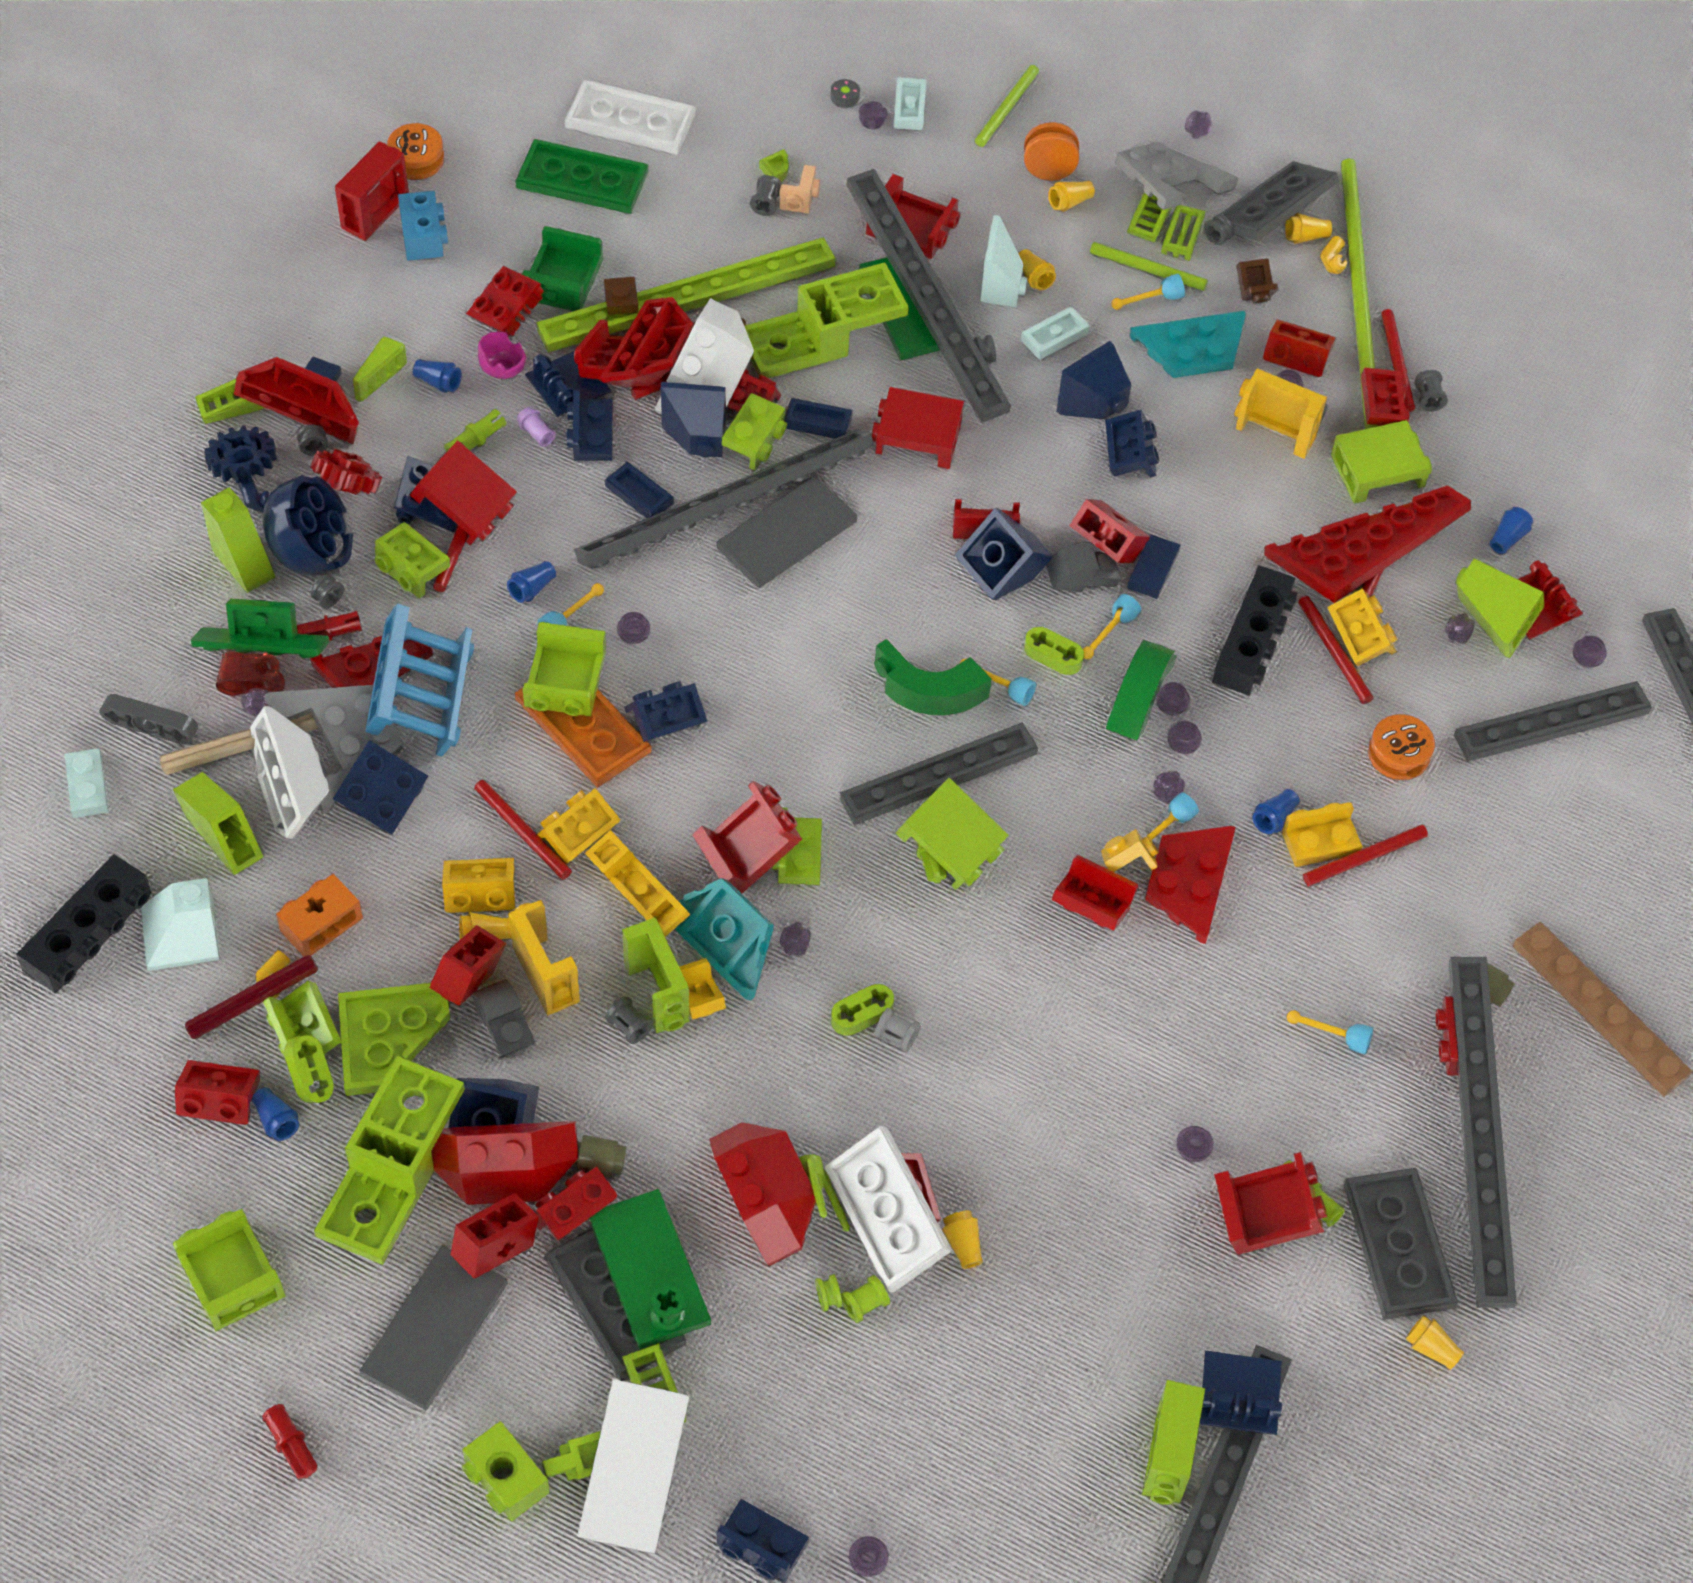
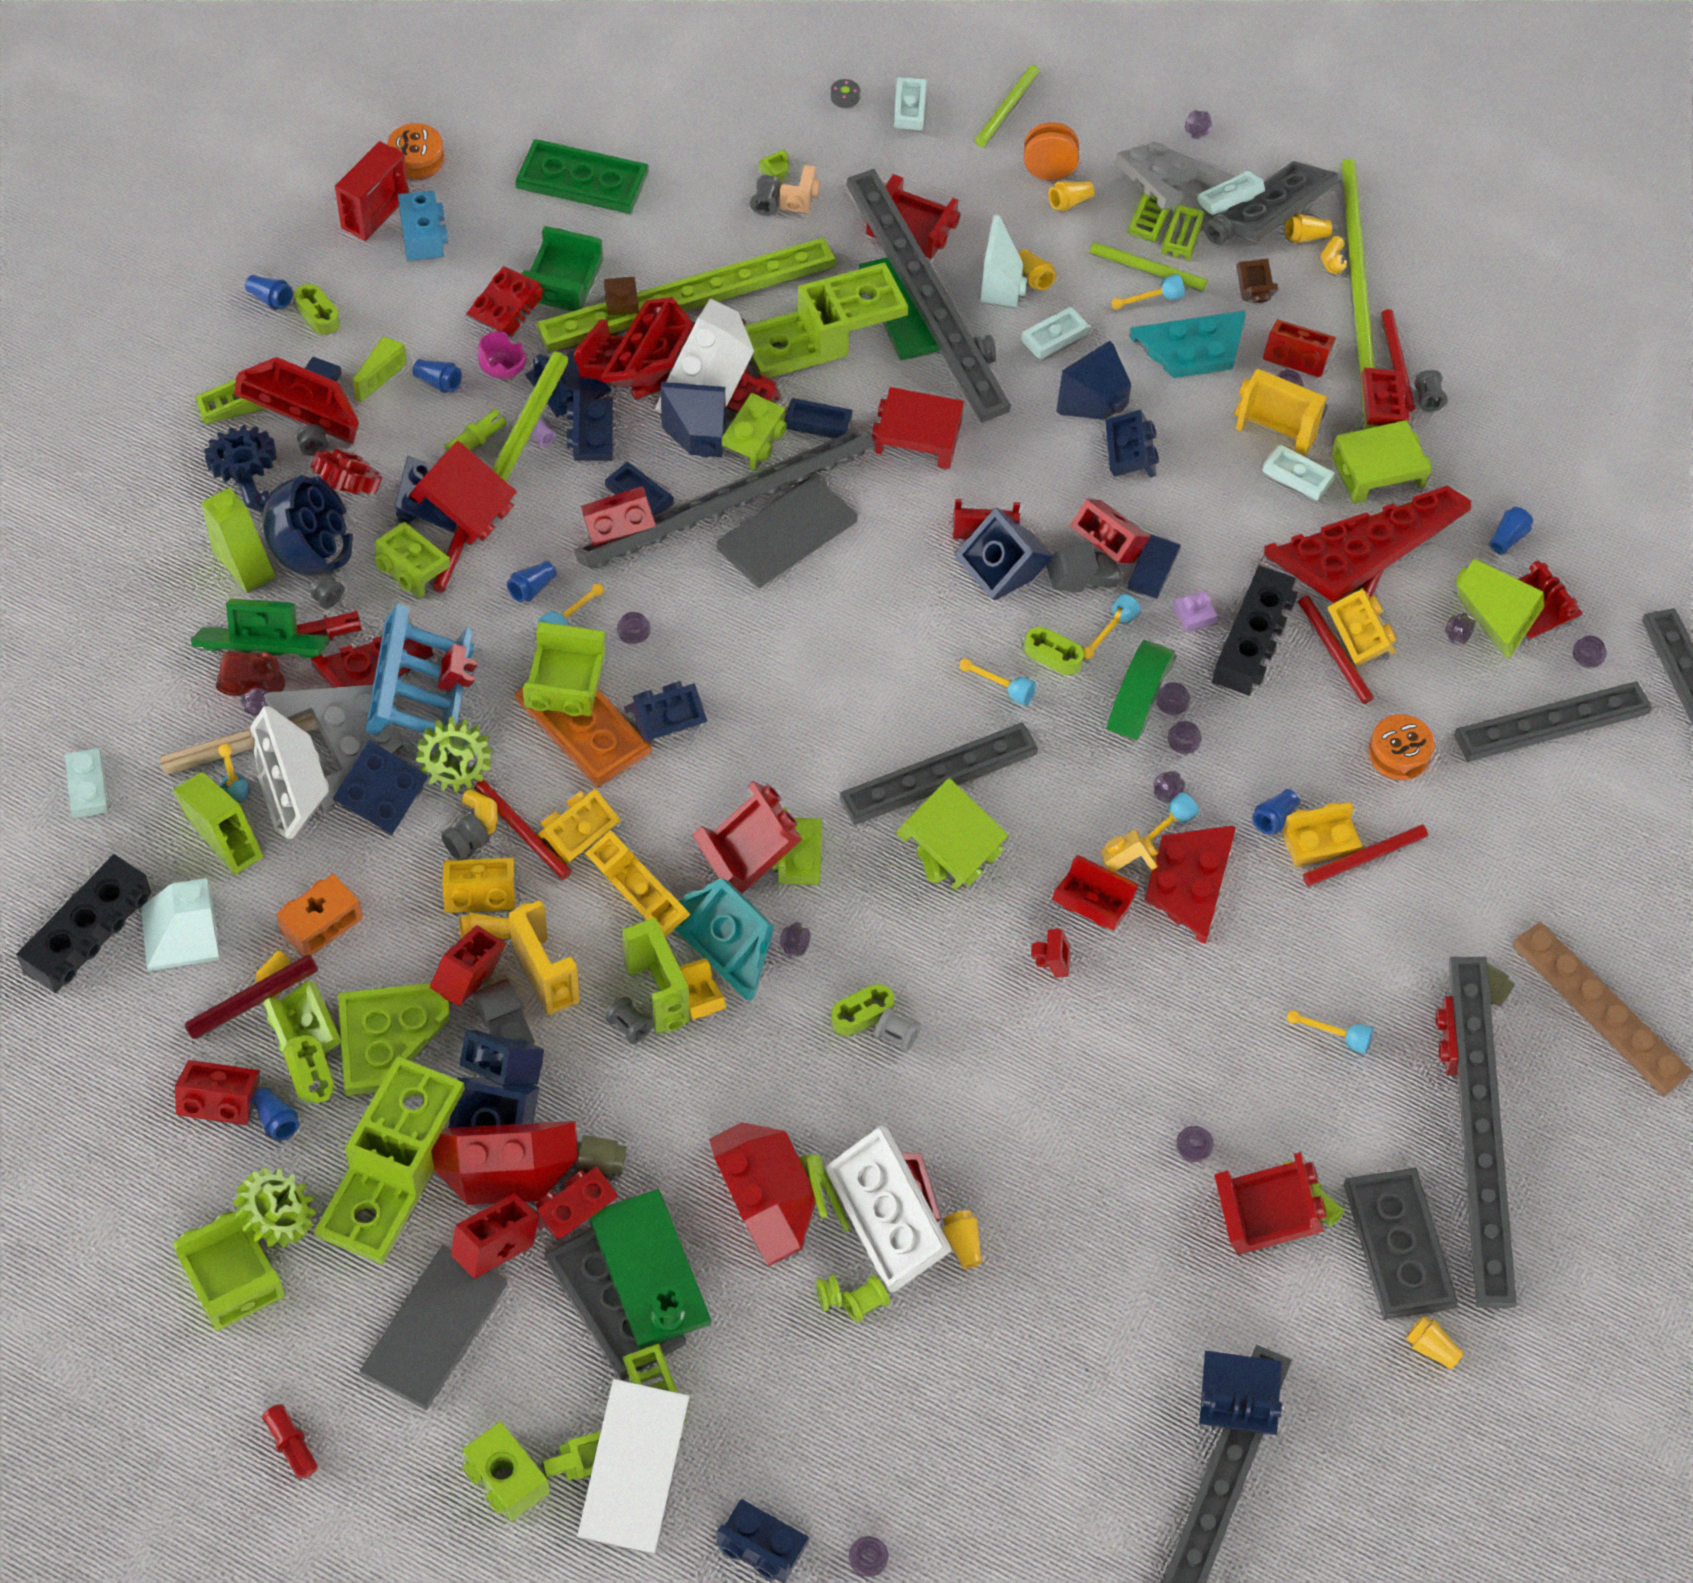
(148, 719): dark grey beam -> none
(236, 783): none -> hinge
(271, 291): none -> blue cone
(274, 1207): none -> lime gear
(312, 311): none -> lime beam
(453, 668): none -> red tile
(459, 741): none -> lime gear
(466, 836): none -> dark grey wheel
(484, 808): none -> yellow arm
(502, 1058): none -> dark blue arch
(530, 415): none -> lime axle
(618, 516): none -> brick
(630, 117): white tile -> none
(872, 115): clear purple plate -> none
(931, 692): green arch -> none
(1053, 953): none -> red tile
(1173, 1442): lime window -> none
(1195, 611): none -> lavender tile
(1230, 193): none -> light aqua plate
(1298, 472): none -> light aqua plate

